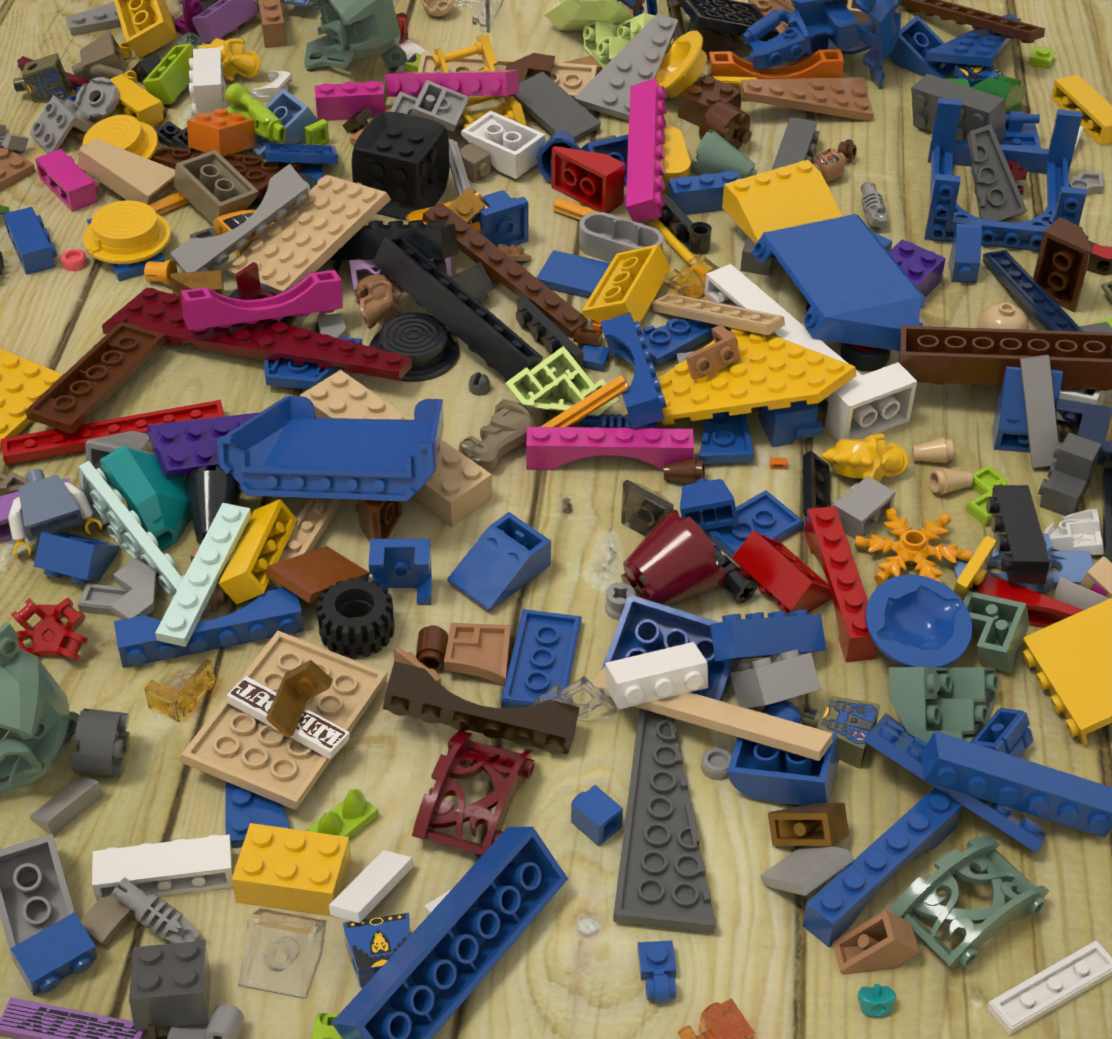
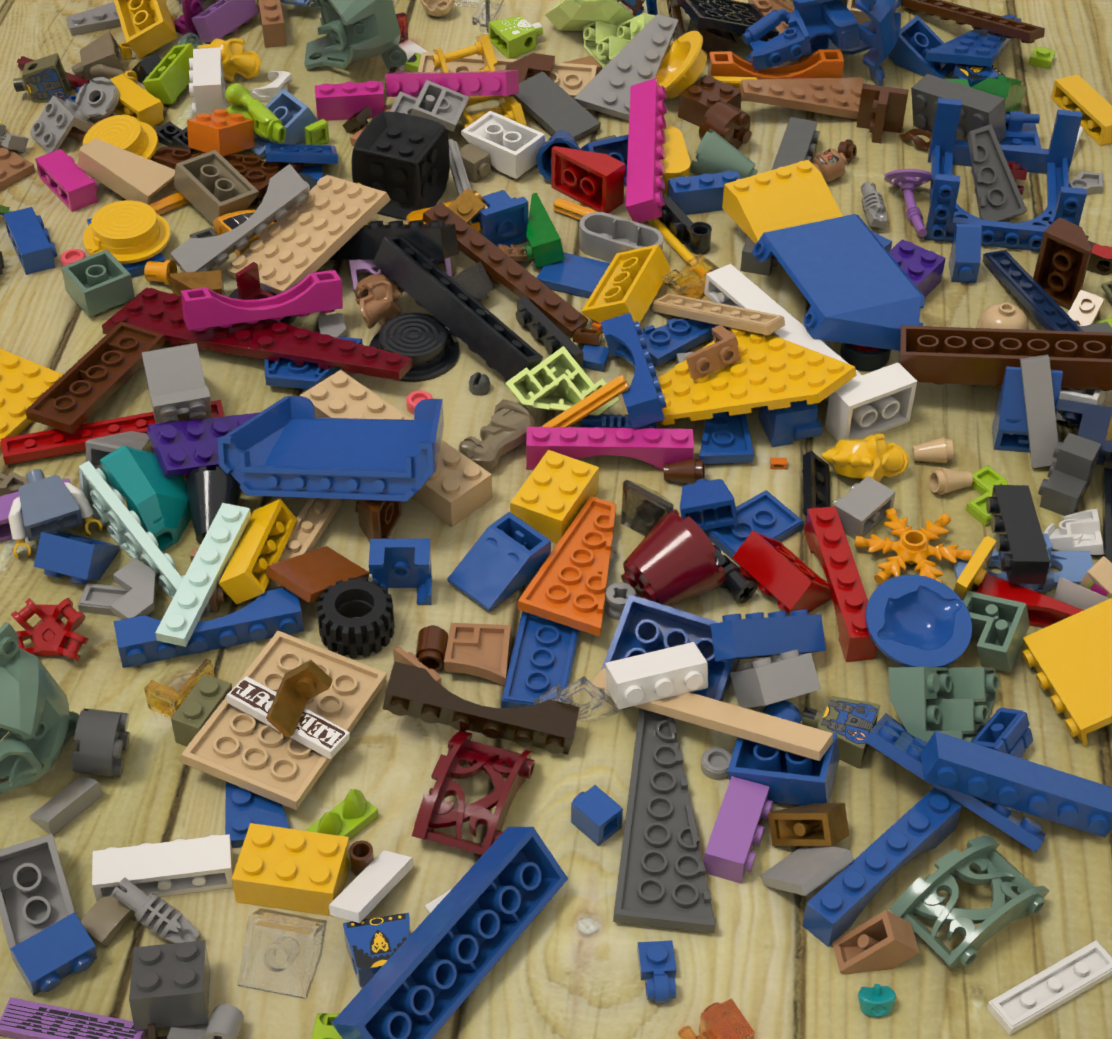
(98, 283): none -> sand green brick
(176, 384): none -> light grey bracket
(198, 707): none -> olive brick
(360, 856): none -> reddish brown hinge
(415, 397): none -> coral tile
(514, 36): none -> lime torso
(543, 240): none -> green slope
(555, 494): none -> yellow brick
(575, 574): none -> orange wing
(737, 830): none -> medium lavender brick
(882, 110): none -> reddish brown bracket
(908, 185): none -> medium lavender dish
(918, 142): none -> reddish brown piece
(1087, 308): none -> tan bracket

